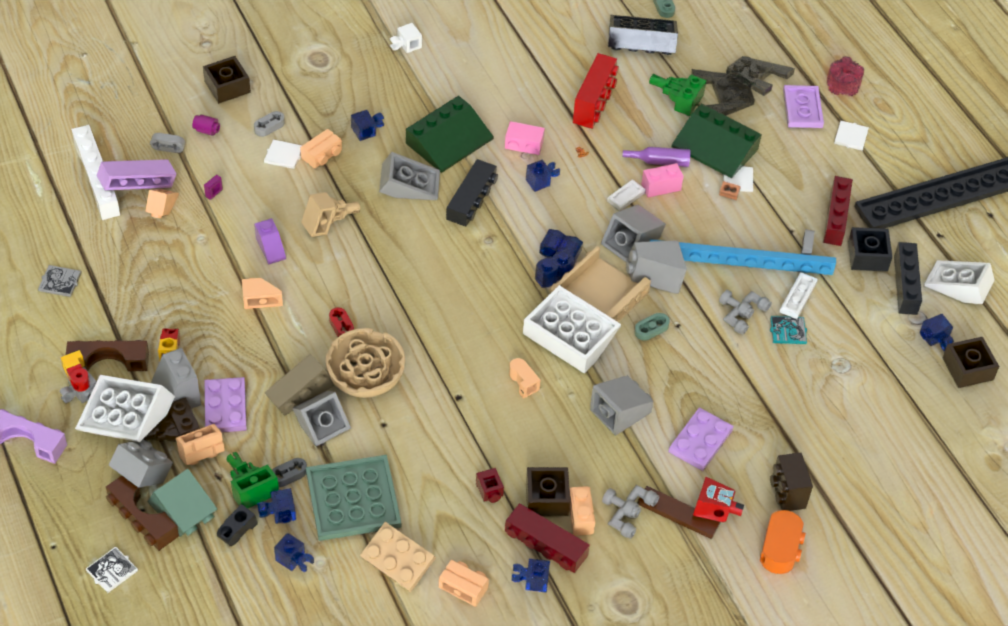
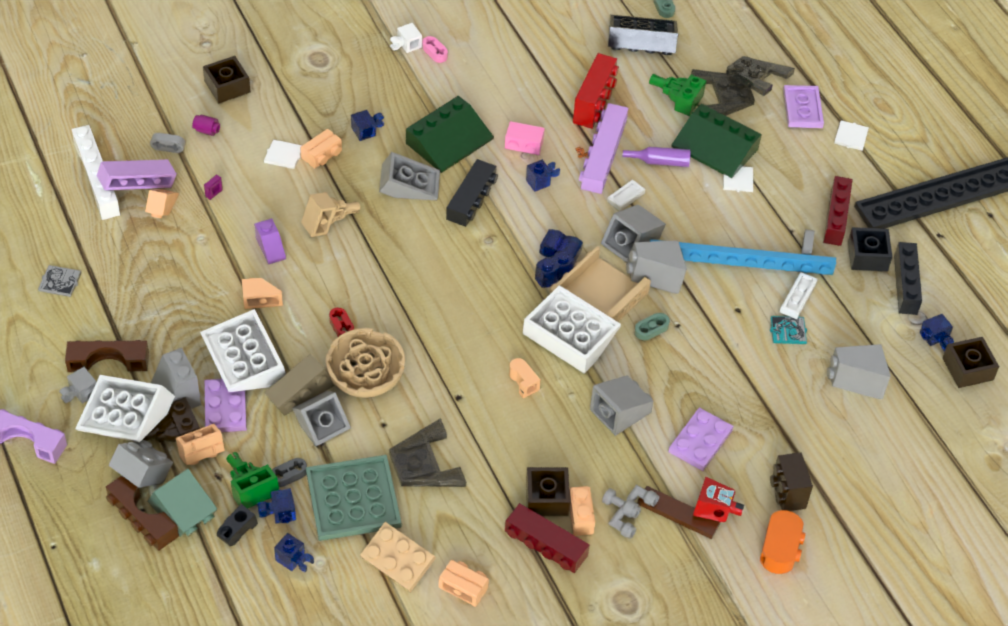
(76, 374): leg -> none
(111, 569): piece -> none
(168, 341): leg -> none
(244, 353): none -> white slope
(269, 123): light grey beam -> none
(416, 461): none -> clear smoke wing
(437, 47): none -> bright pink beam
(490, 485): dark red brick -> none
(535, 575): clear blue brick -> none
(604, 148): none -> lavender brick
(662, 180): bright pink brick -> none
(729, 194): nougat piece -> none
(742, 309): light grey piece -> none
(845, 76): clear pink brick -> none
(860, 370): none -> light grey slope
(961, 280): white slope -> none

